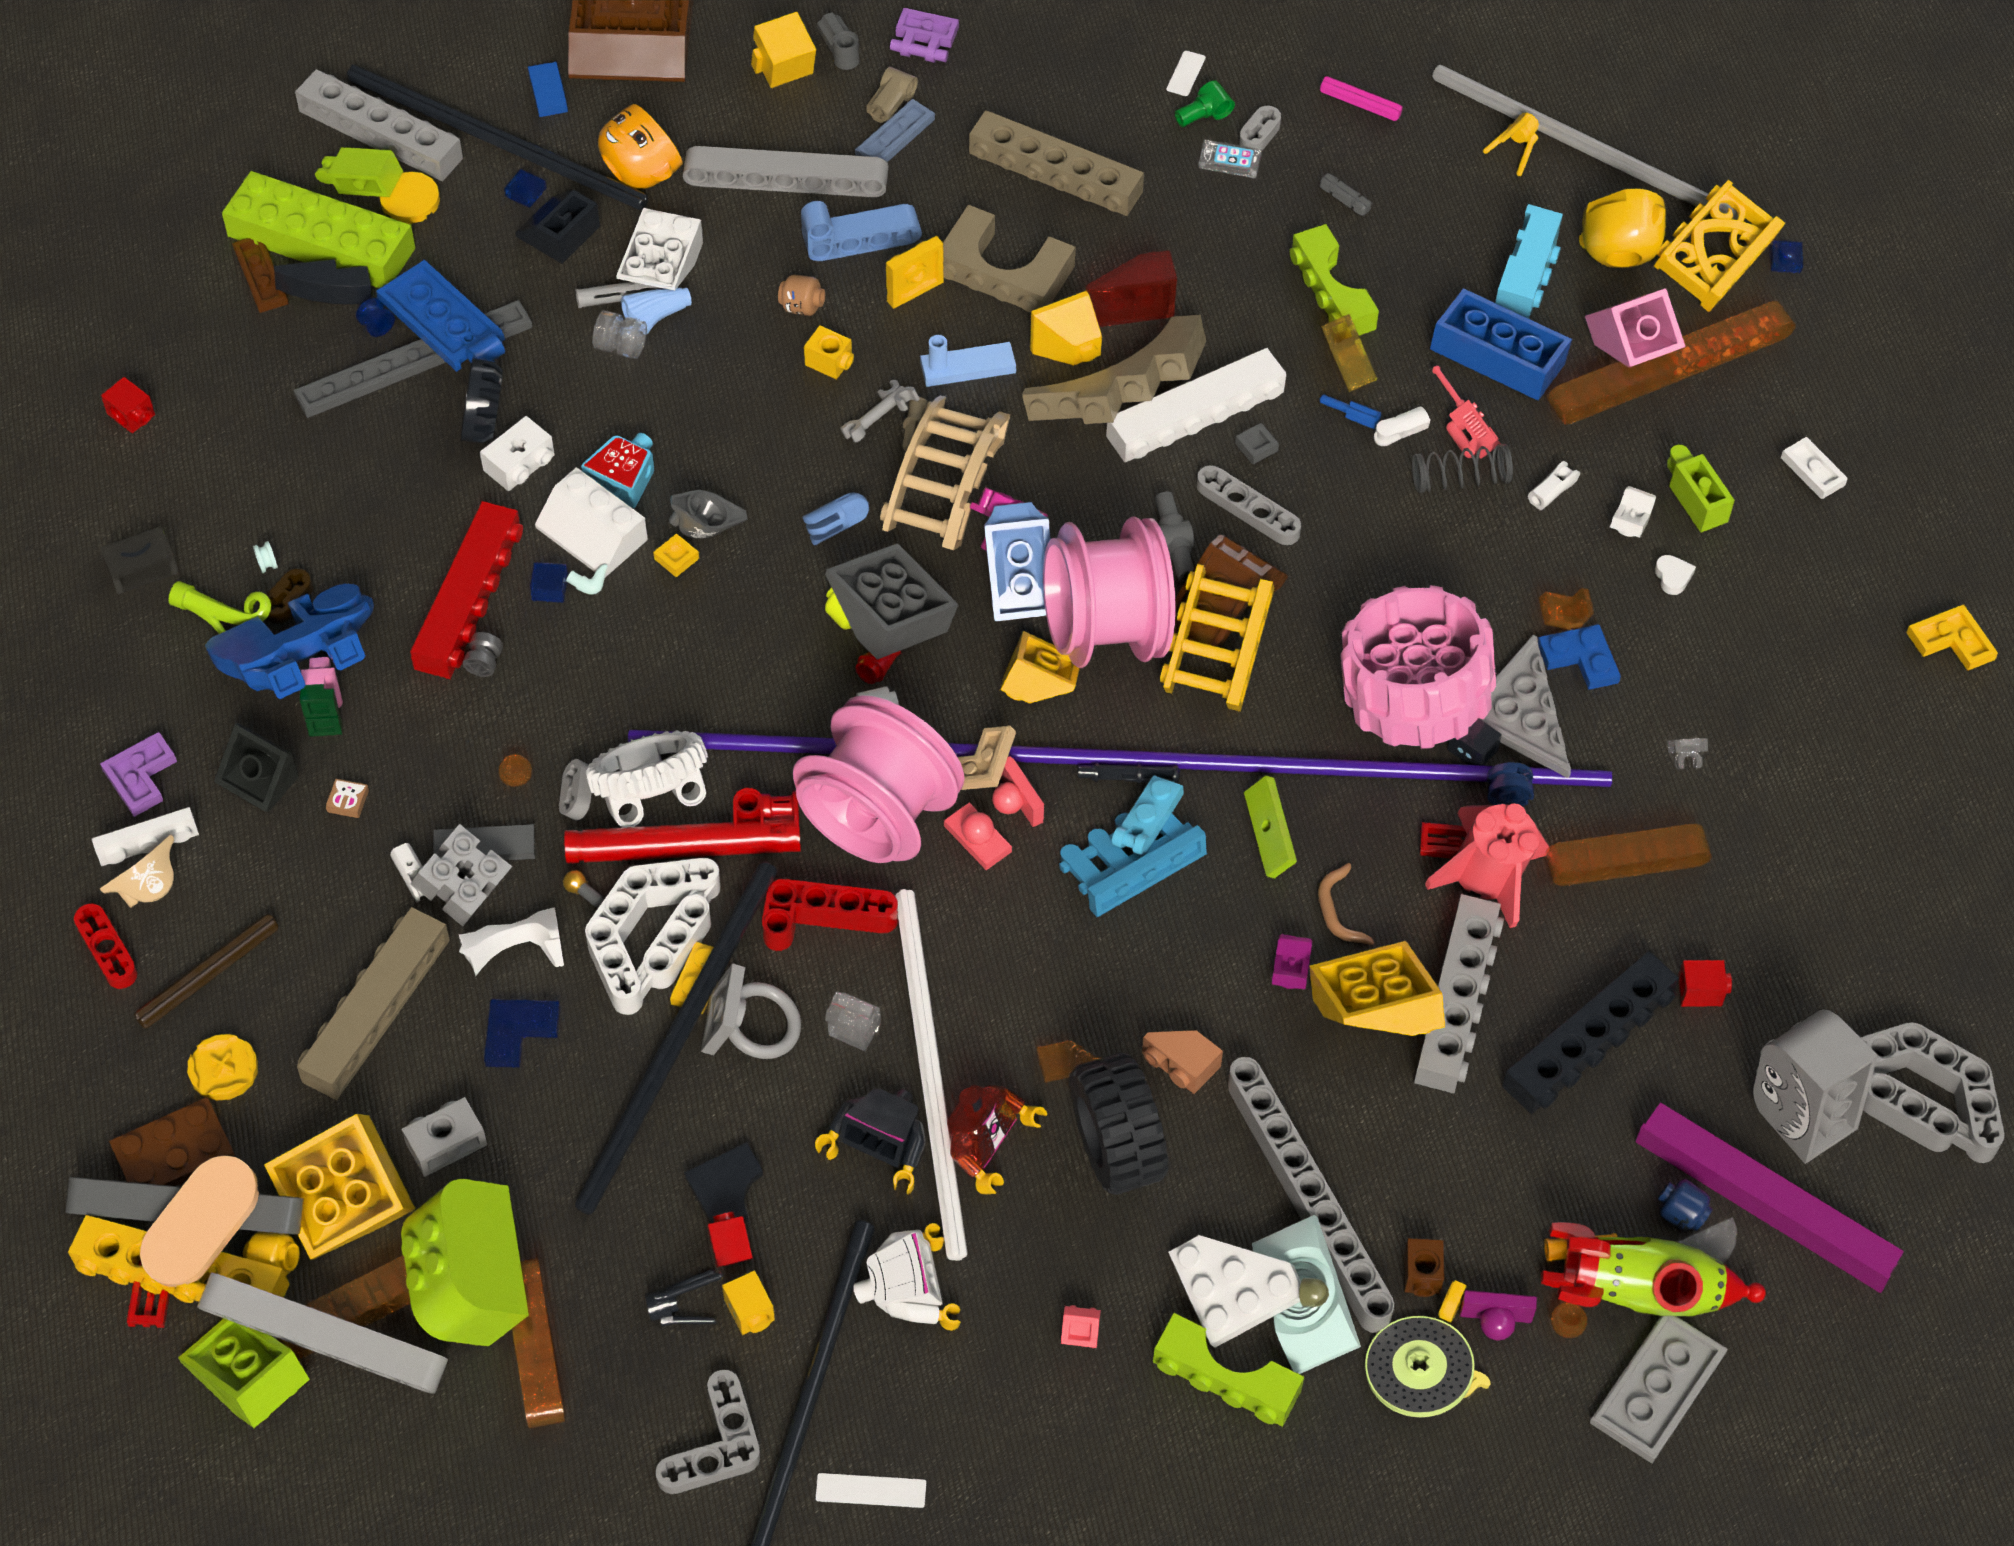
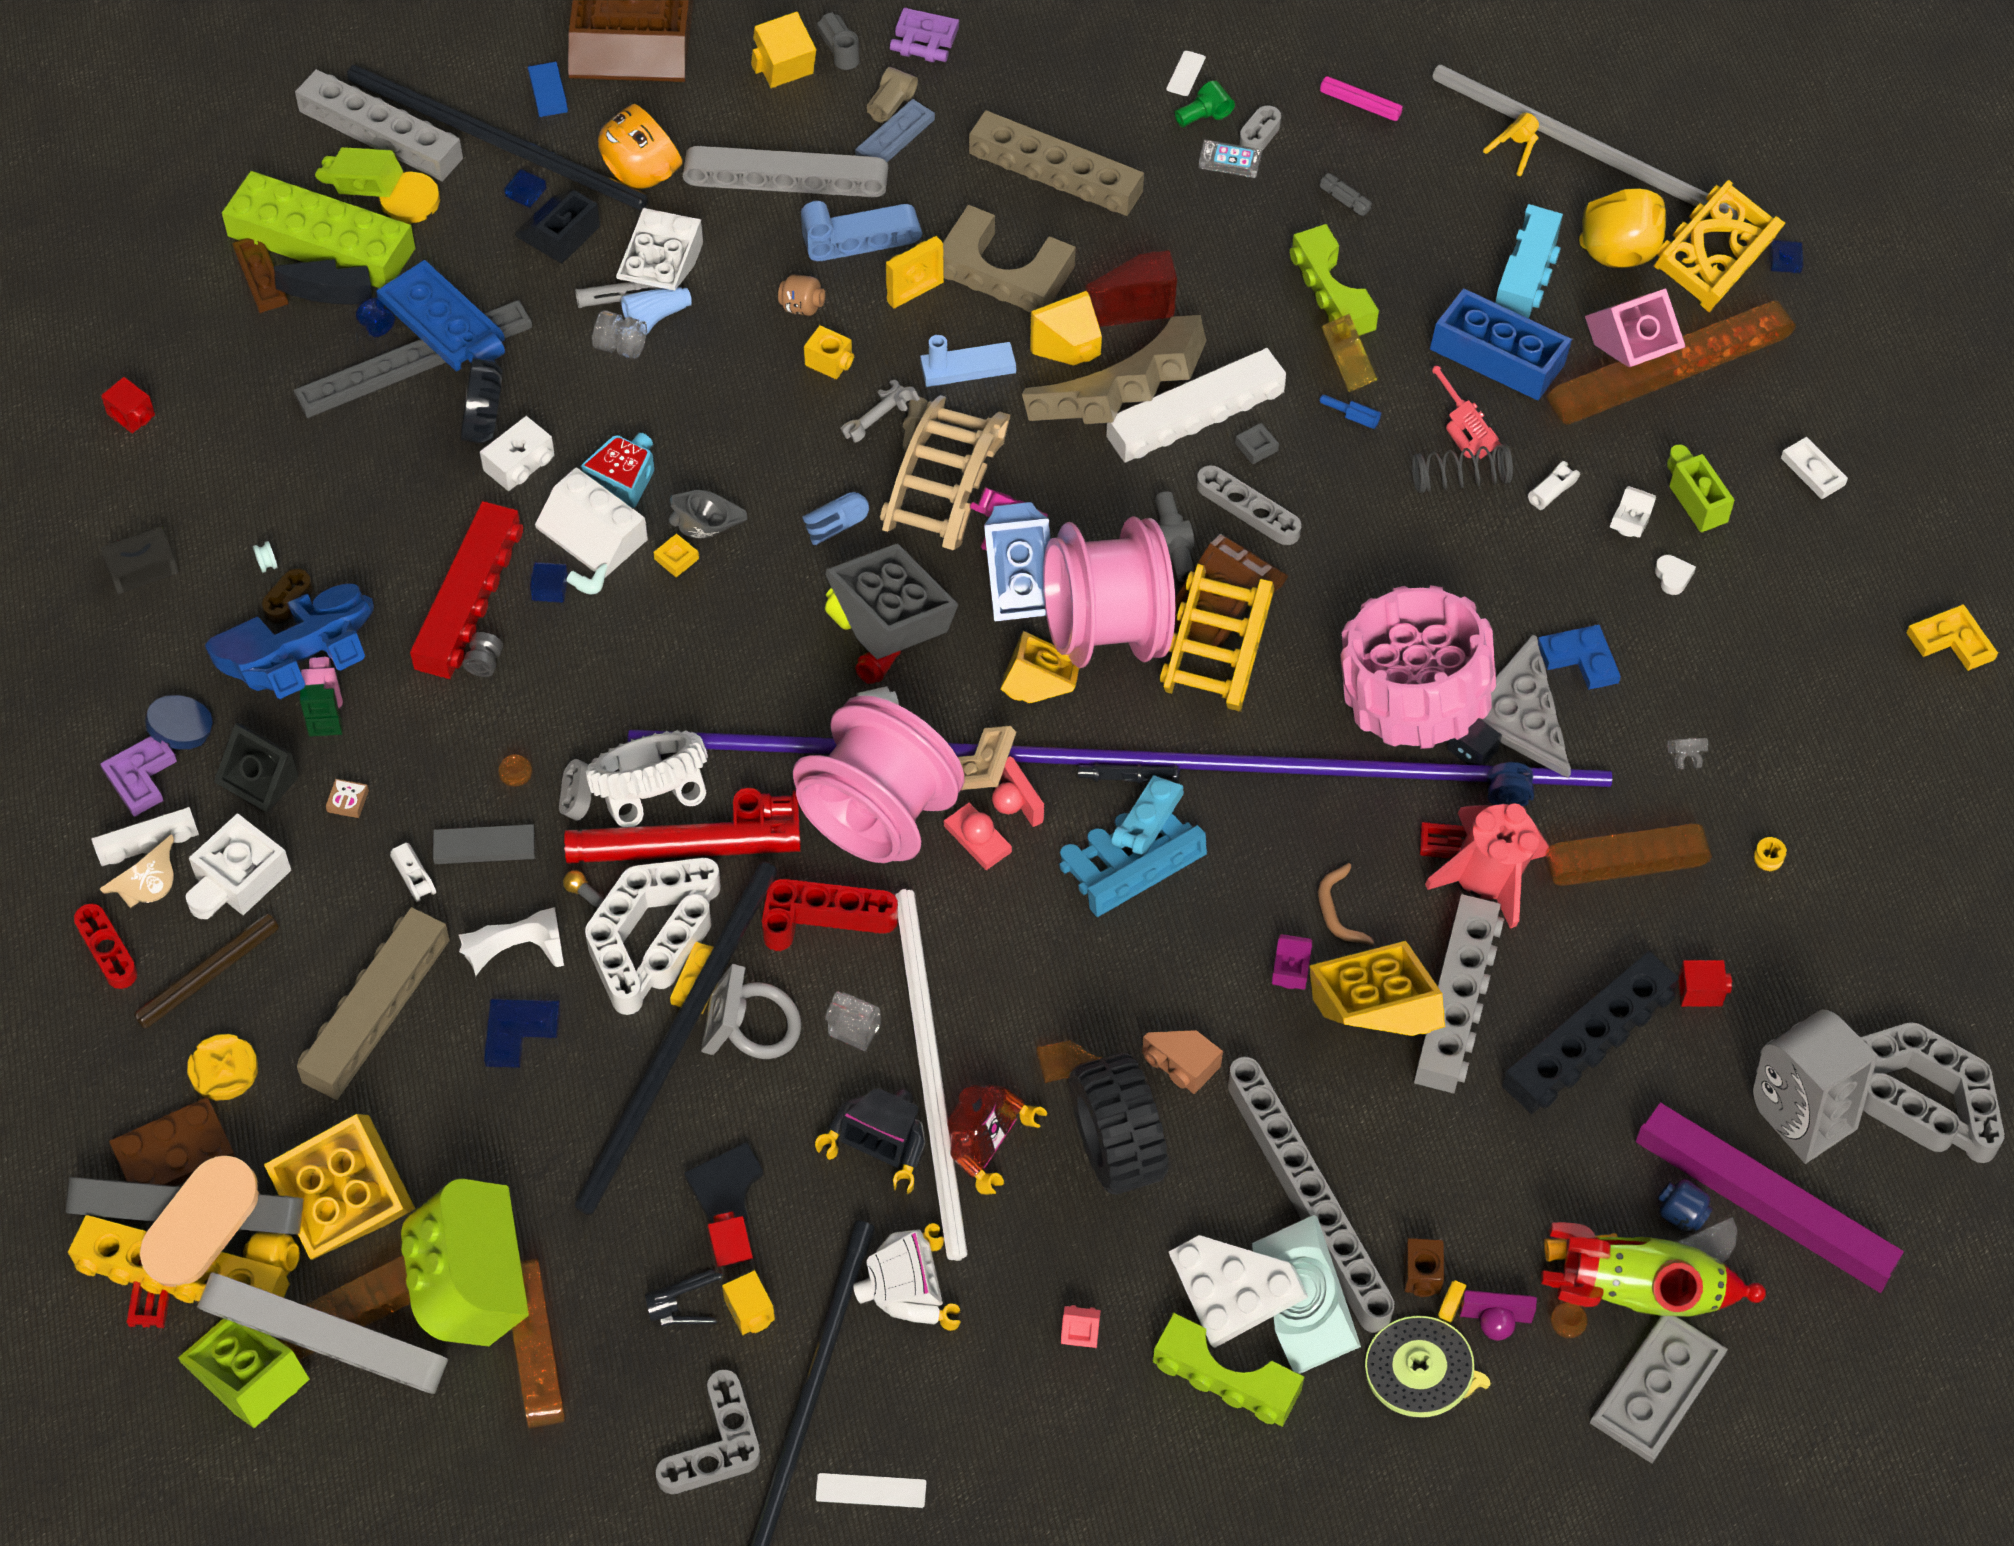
(178, 721): none -> dark blue tile
(187, 598): lime plant -> none
(235, 868): none -> white brick
(434, 1152): light grey brick -> none
(460, 855): light grey brick -> none
(1270, 827): lime tile -> none
(1313, 1292): olive hinge -> none
(1401, 426): white bar -> none
(1566, 611): clear orange bracket -> none
(1768, 863): none -> yellow bush

